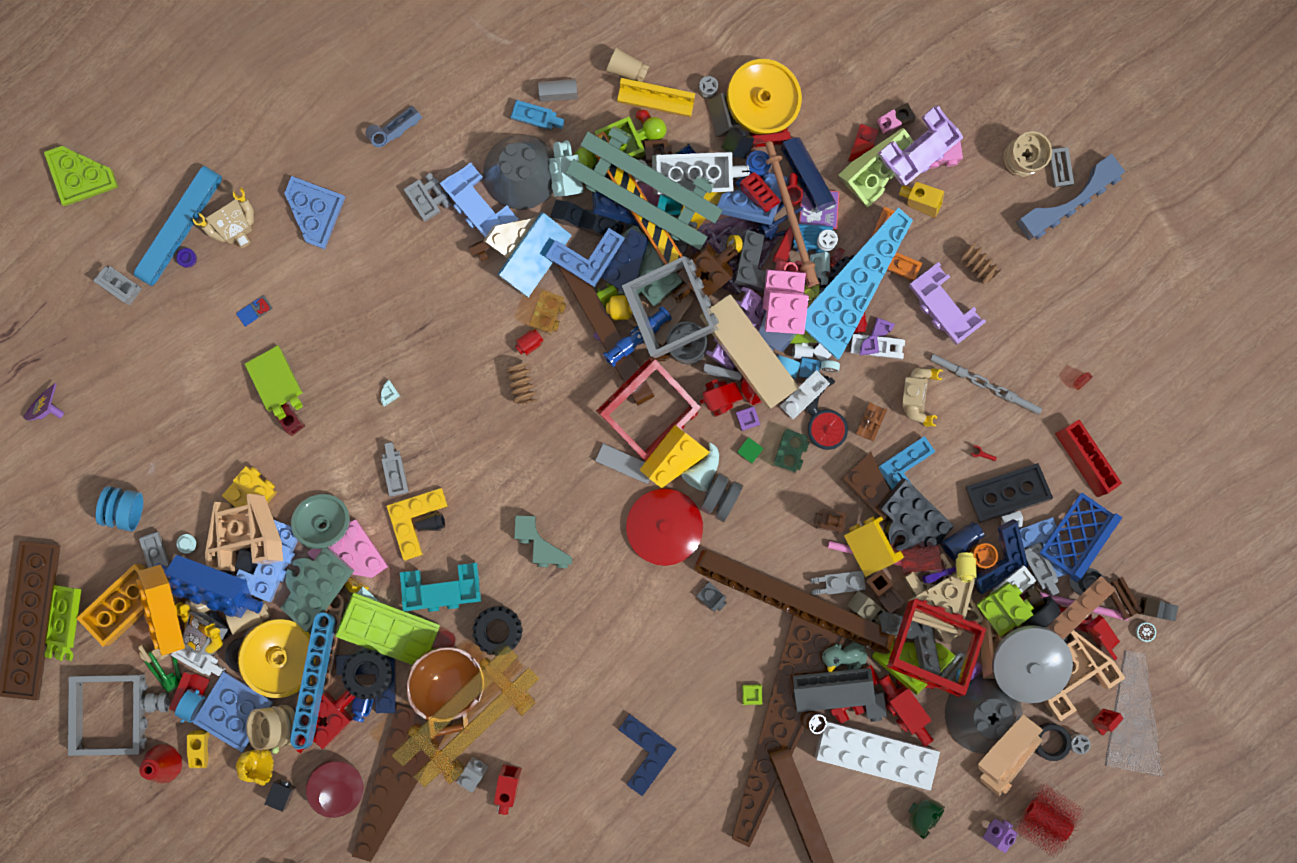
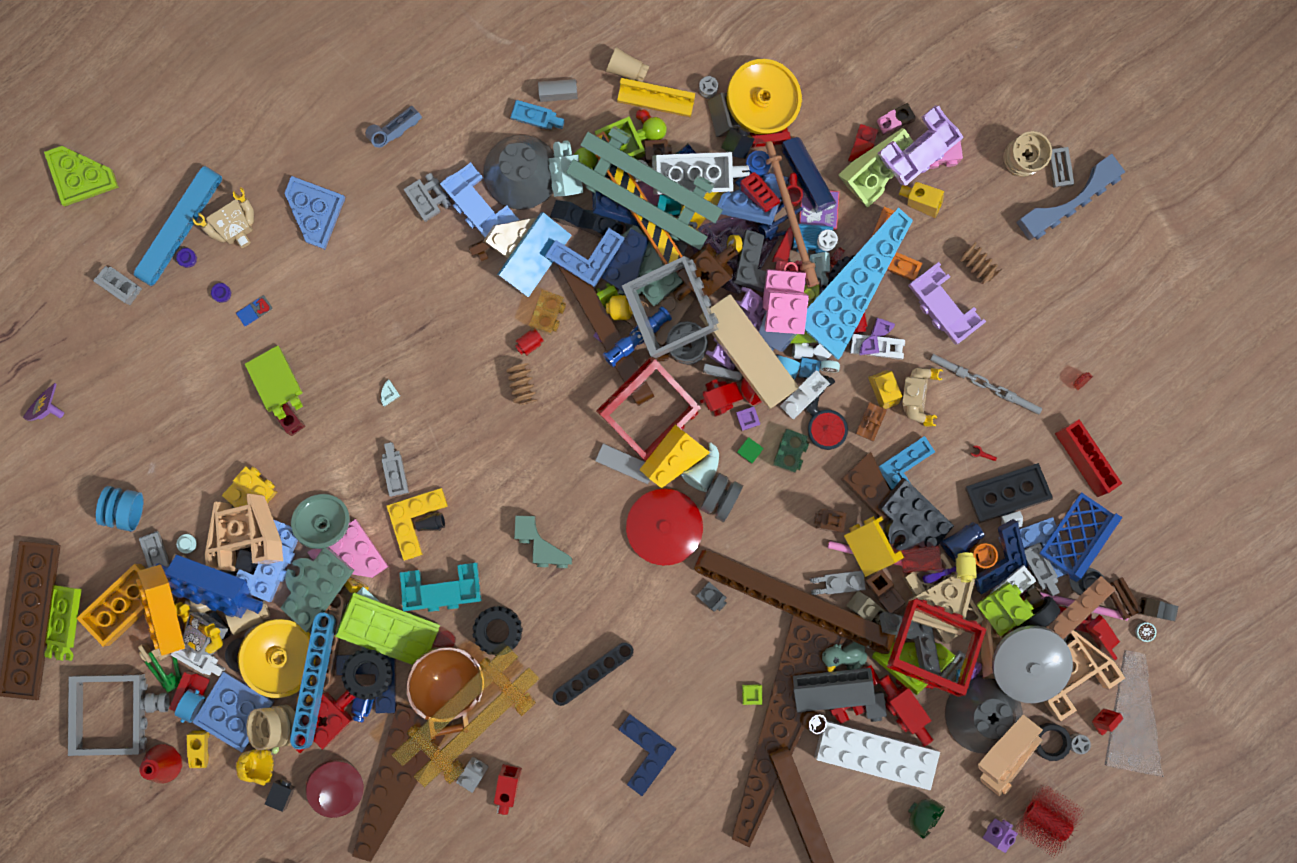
(221, 292): none -> dark purple tile
(586, 680): none -> black beam
(885, 389): none -> yellow torso

